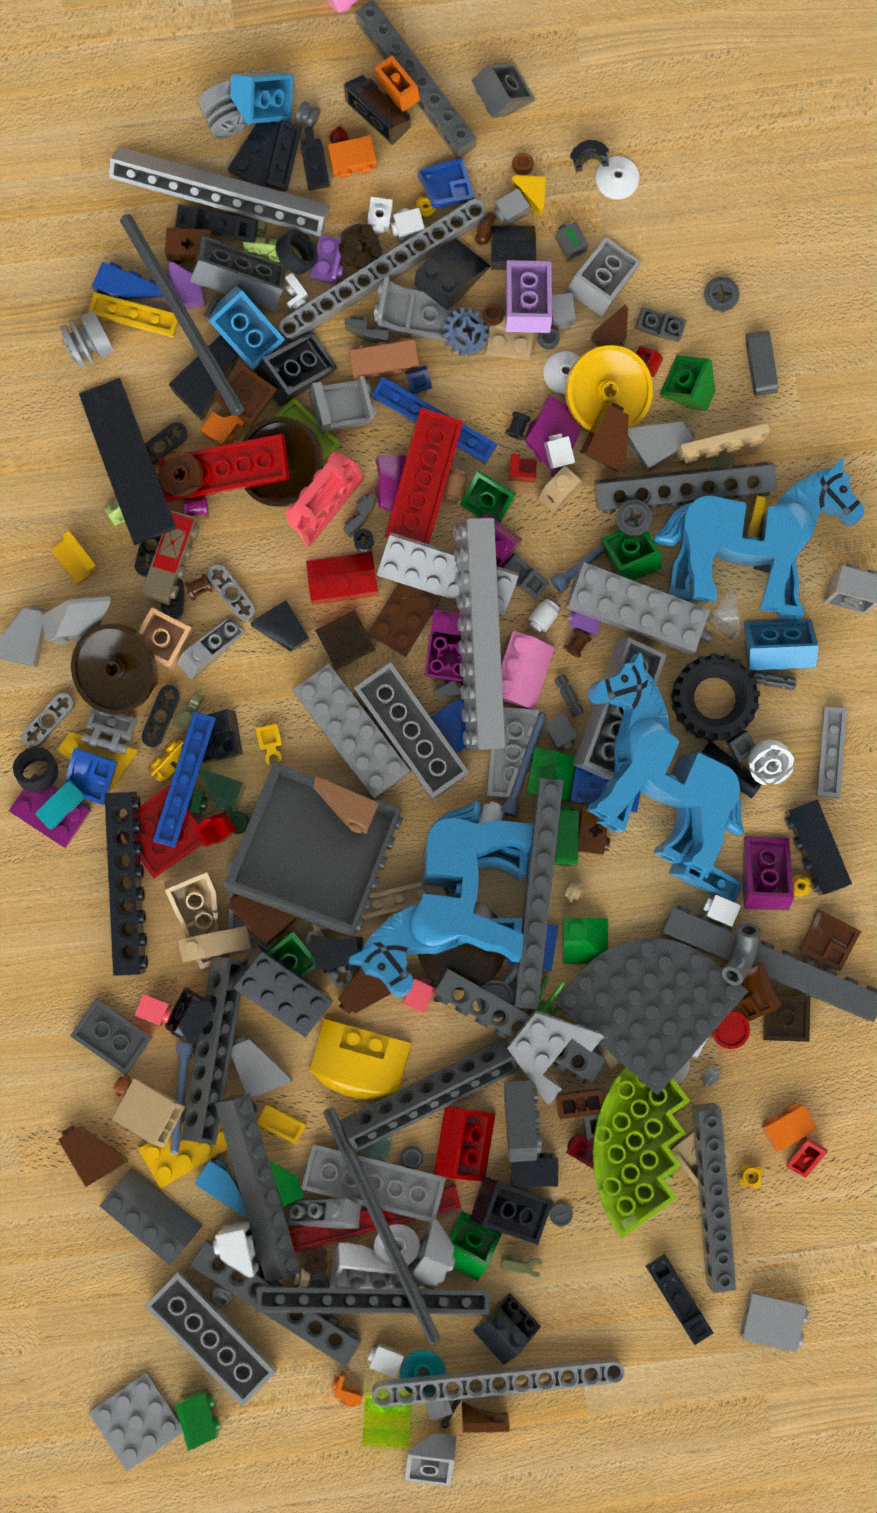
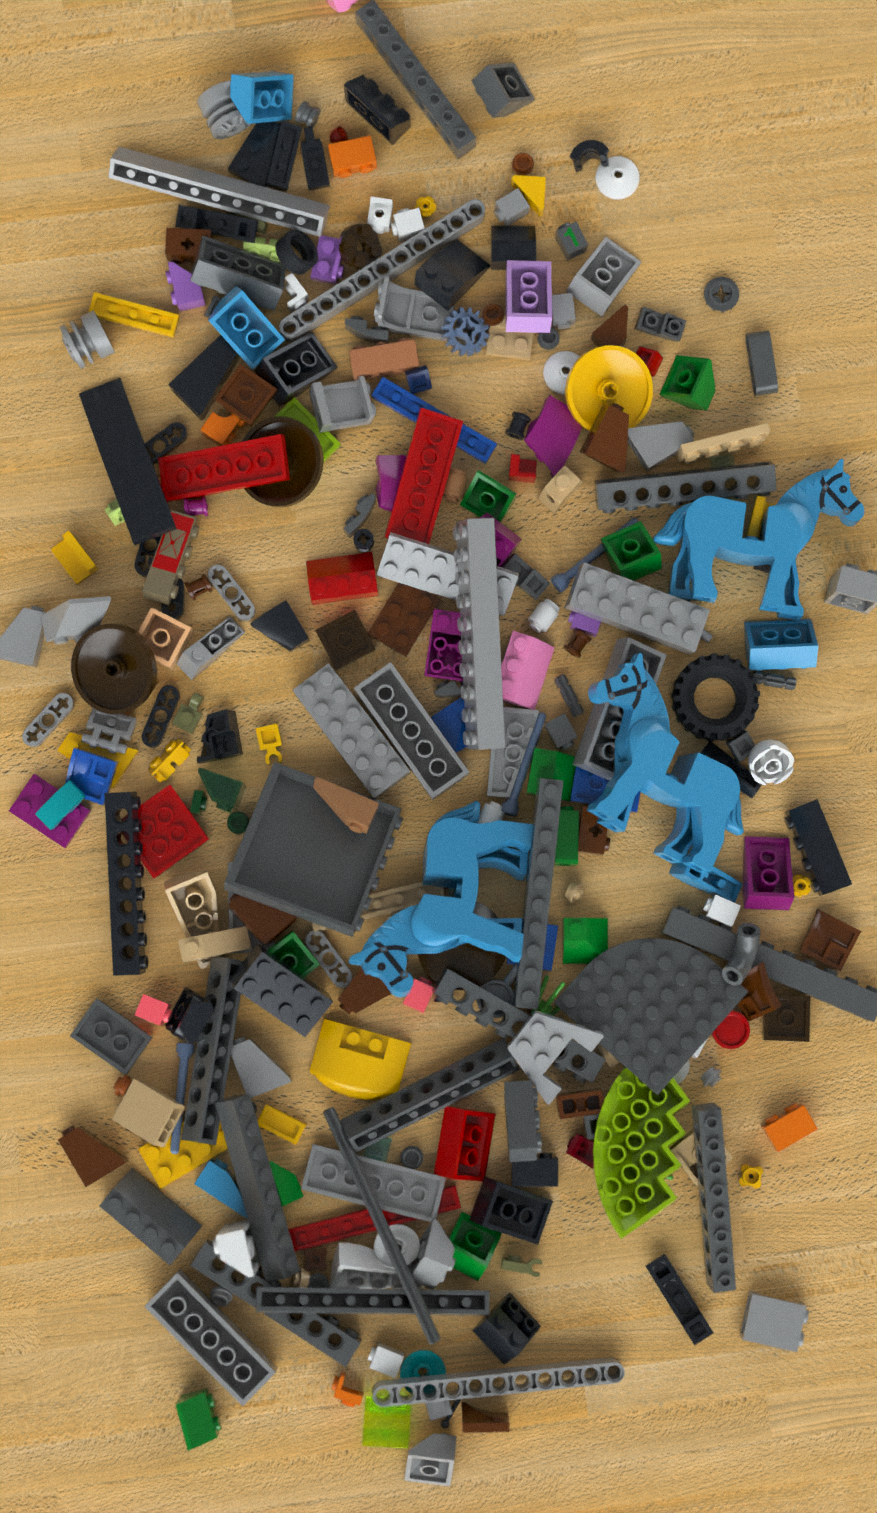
(43, 781): black tyre -> none
(123, 285): blue slope -> none
(136, 1421): light grey plate -> none
(182, 315): dark grey axle -> none
(184, 779): blue plate -> none
(193, 474): reddish brown plate -> none
(215, 829): red panel -> none
(324, 497): coral plate -> none
(325, 1213): light grey slope -> none
(336, 953): black brick -> none
(397, 83): orange brick -> none
(447, 183): blue plate -> none
(484, 229): reddish brown arm -> none
(559, 451): white brick -> none
(561, 1214): dark grey piece -> none
(637, 507): dark grey gear -> none
(726, 616): clear slope -> none
(806, 1156): red slope -> none
(831, 752): light grey plate -> none

